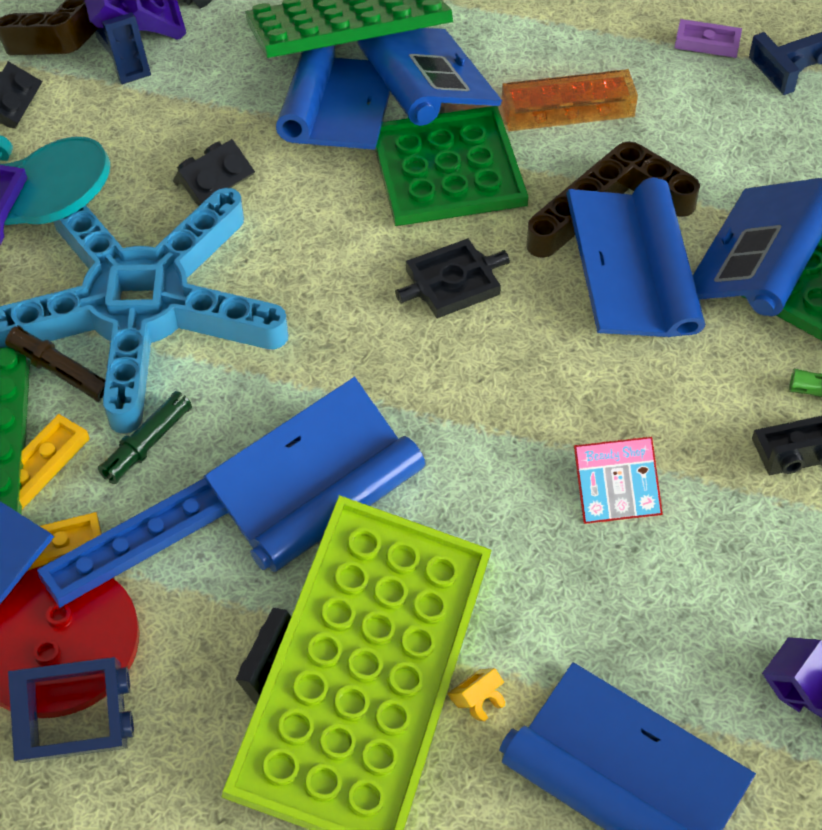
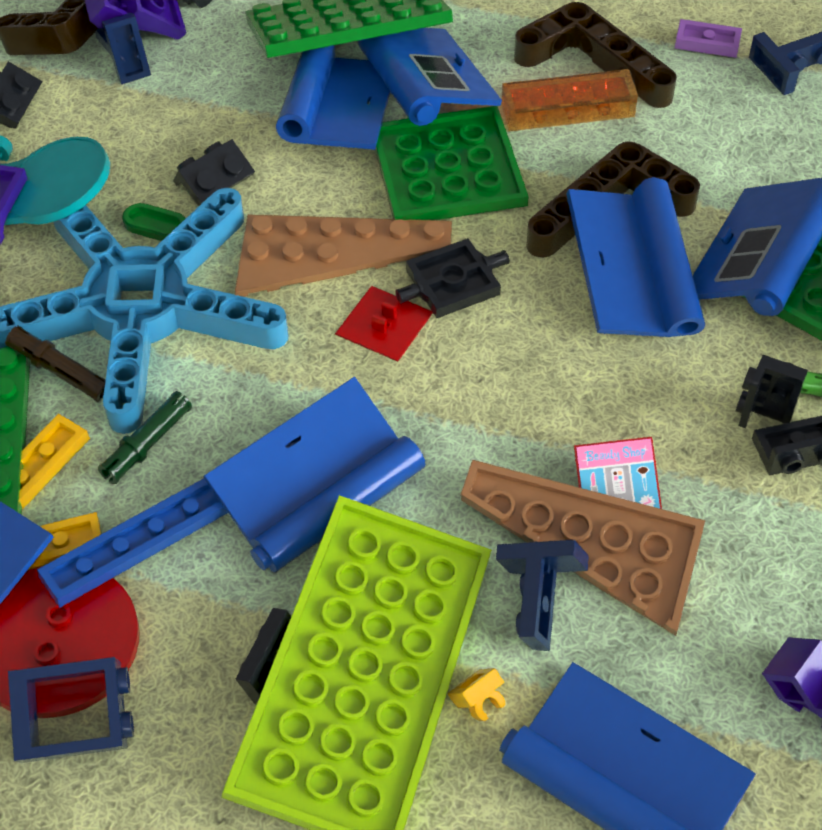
(151, 220): none -> green tile
(313, 249): none -> medium nougat wing
(384, 323): none -> red piece
(539, 567): none -> dark blue bracket
(607, 45): none -> dark brown beam
(633, 548): none -> medium nougat wing
(771, 390): none -> black bracket

